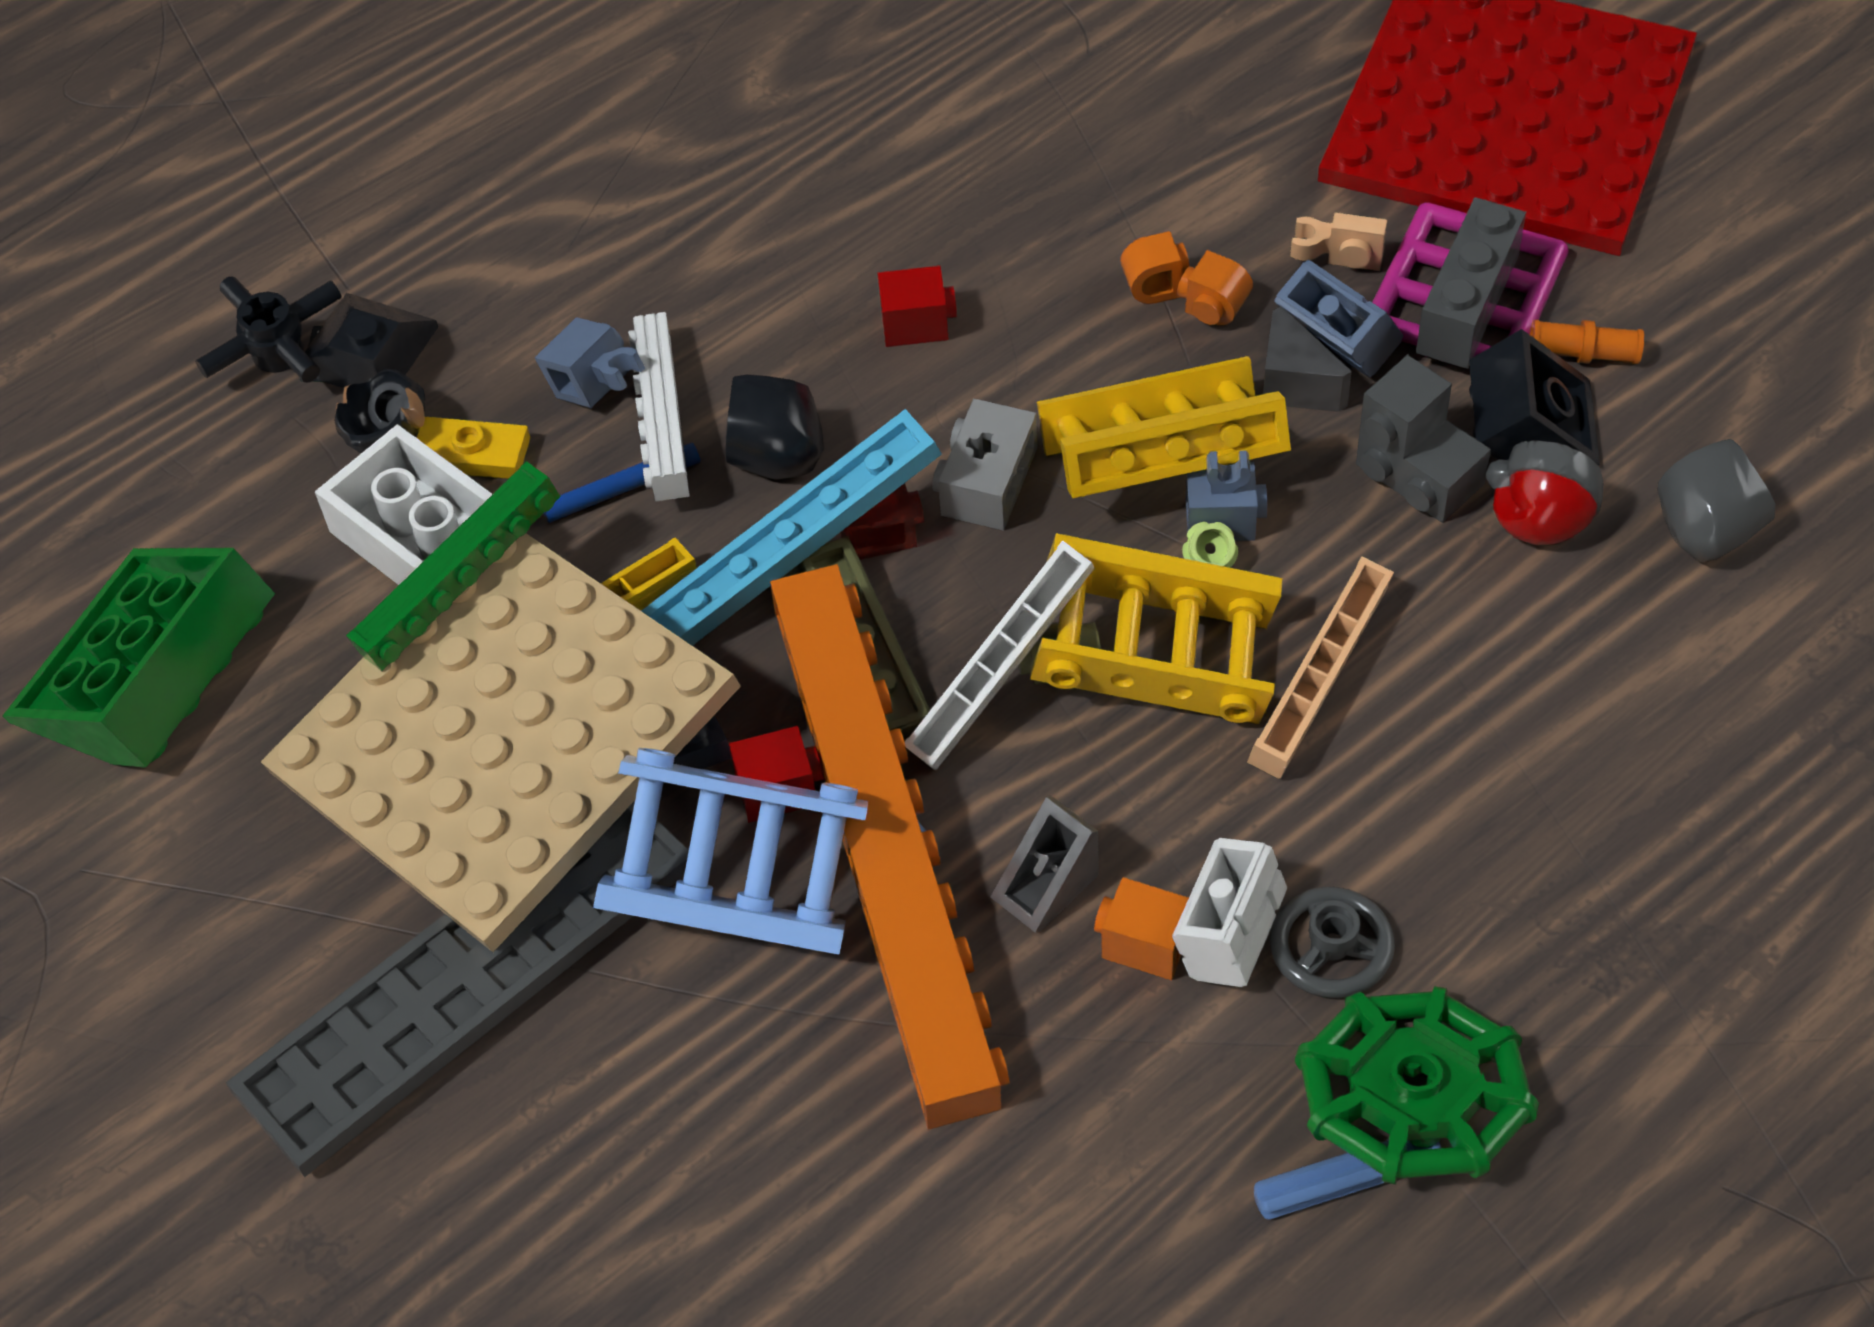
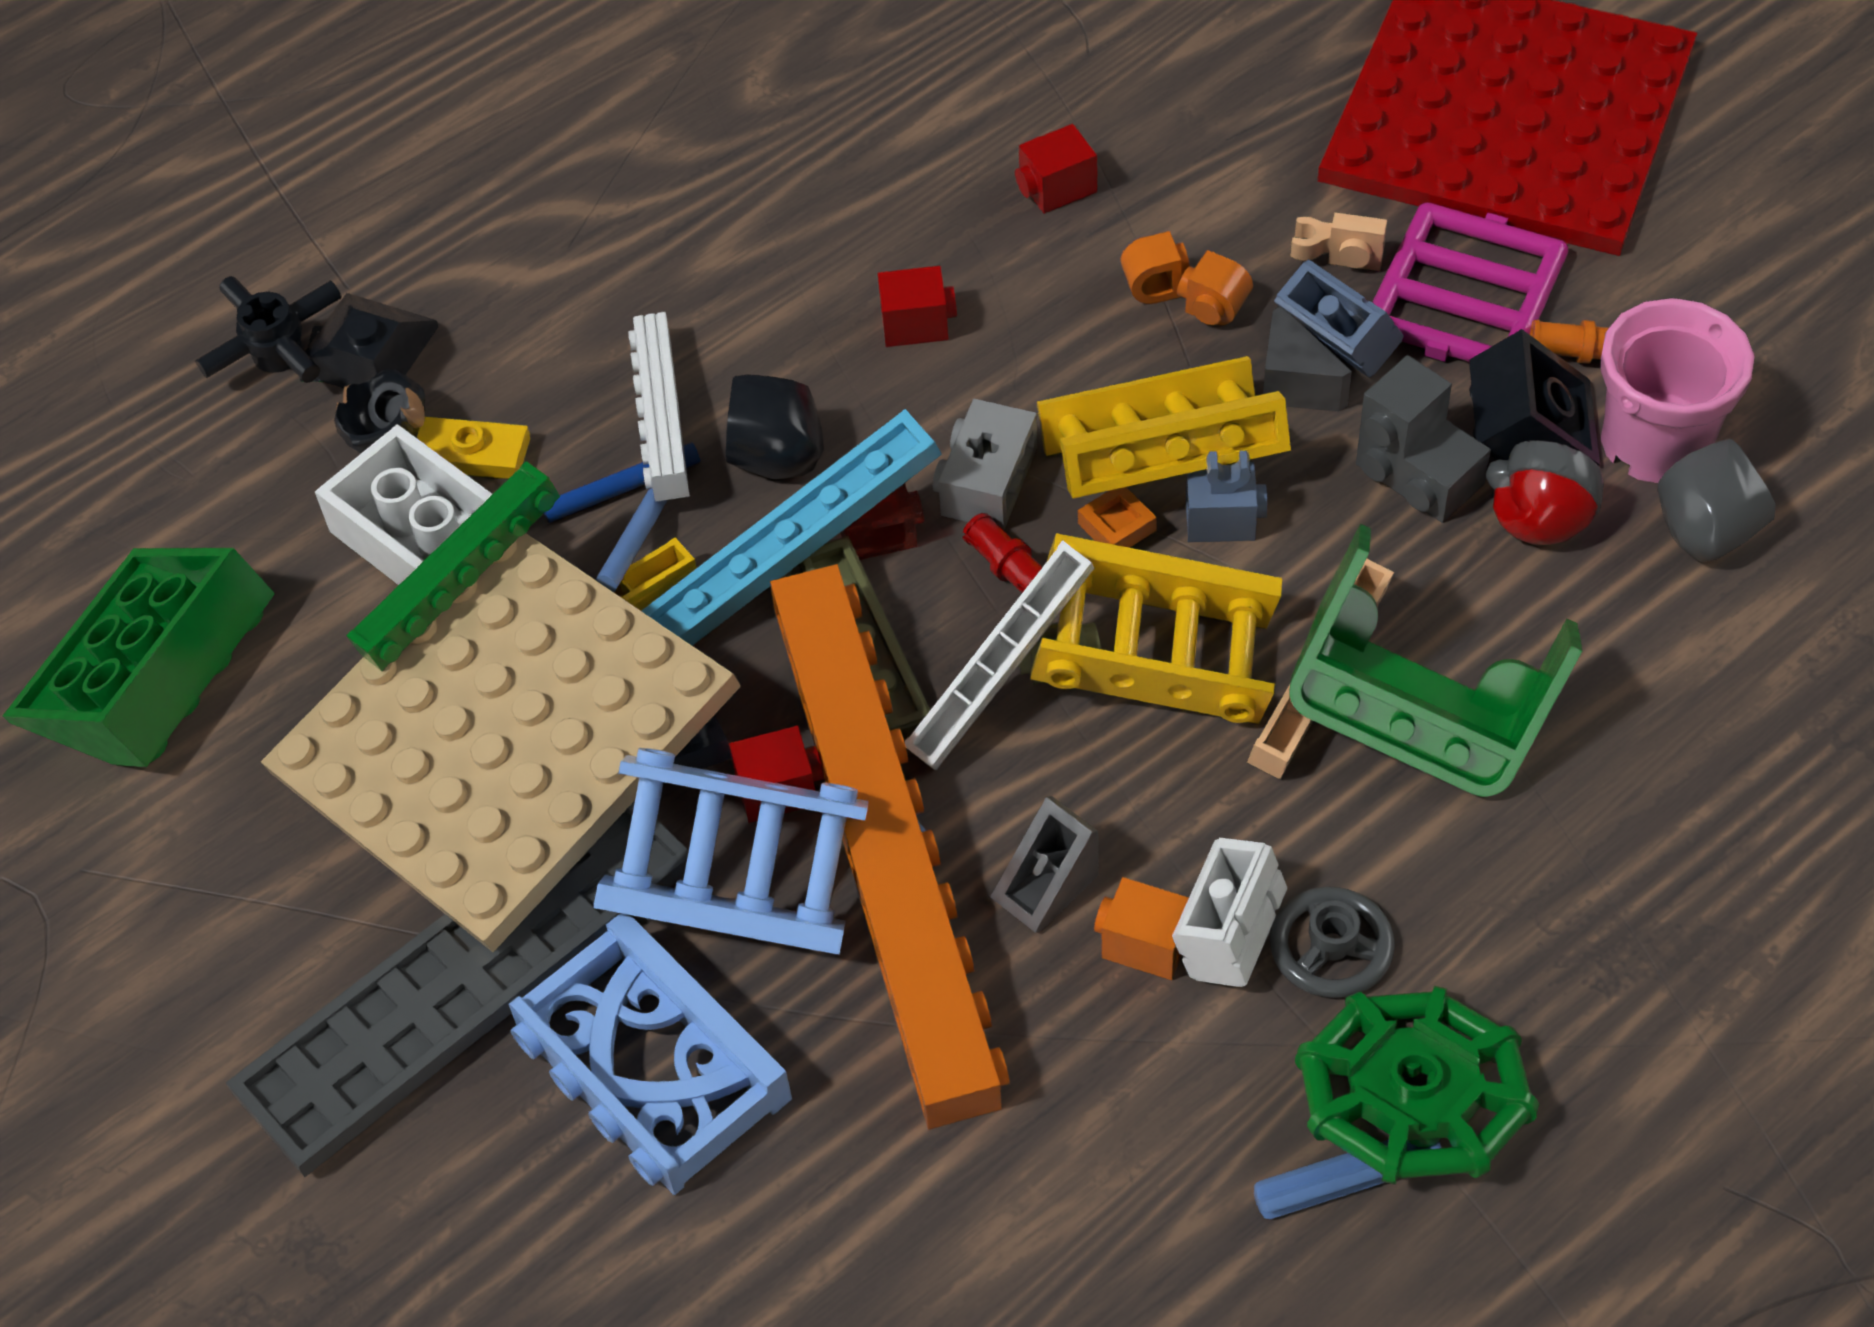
(587, 362): sand blue brick -> none
(630, 541): none -> medium blue bar
(649, 971): none -> light blue fence
(1008, 557): none -> red pin
(1057, 168): none -> red brick
(1117, 518): none -> orange plate
(1214, 533): yellowish green plate -> none
(1413, 712): none -> green windscreen
(1470, 282): dark grey brick -> none
(1670, 382): none -> bright pink piece

